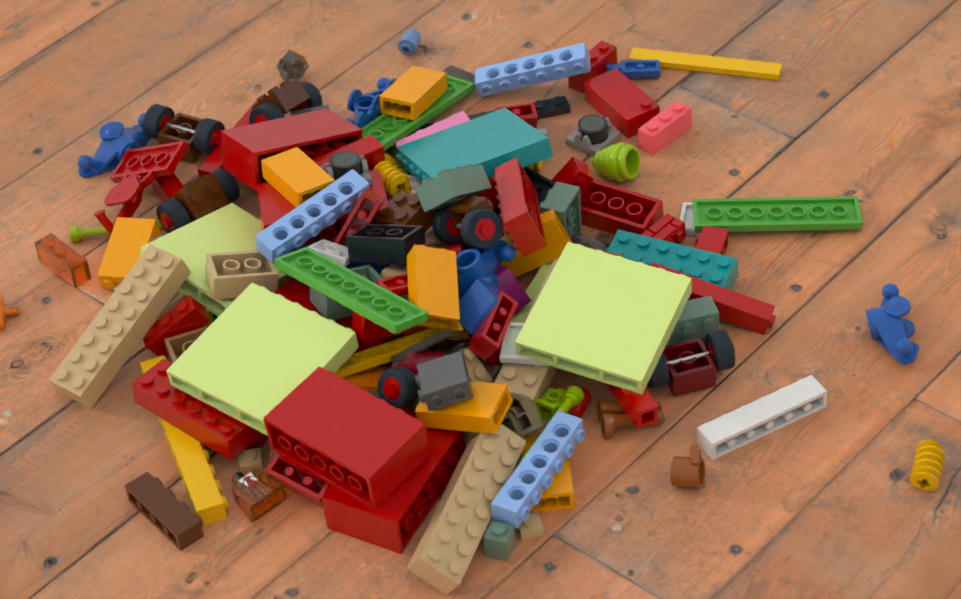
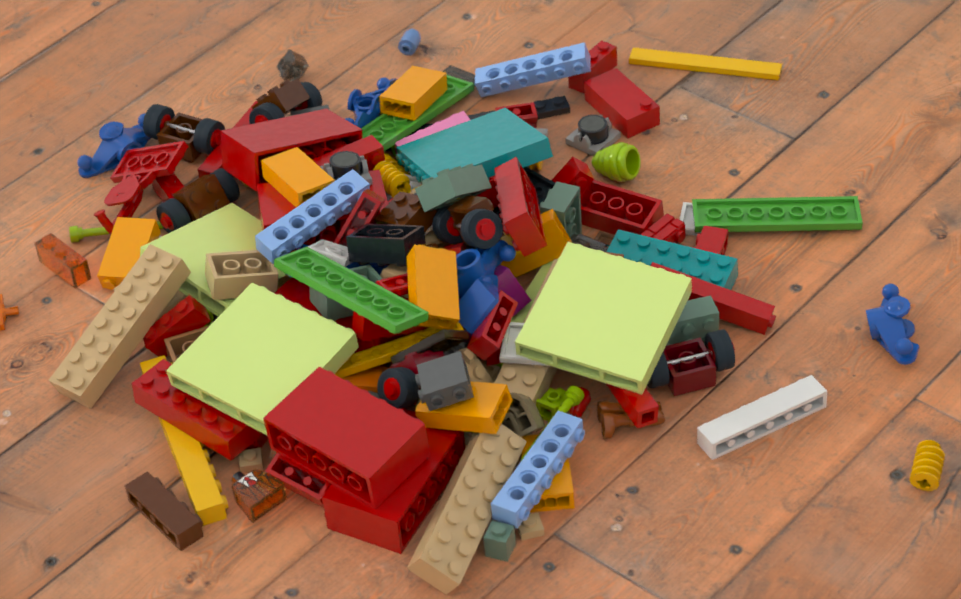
(637, 68): blue hinge -> none
(664, 127): coral brick -> none
(688, 470): dark orange piece -> none

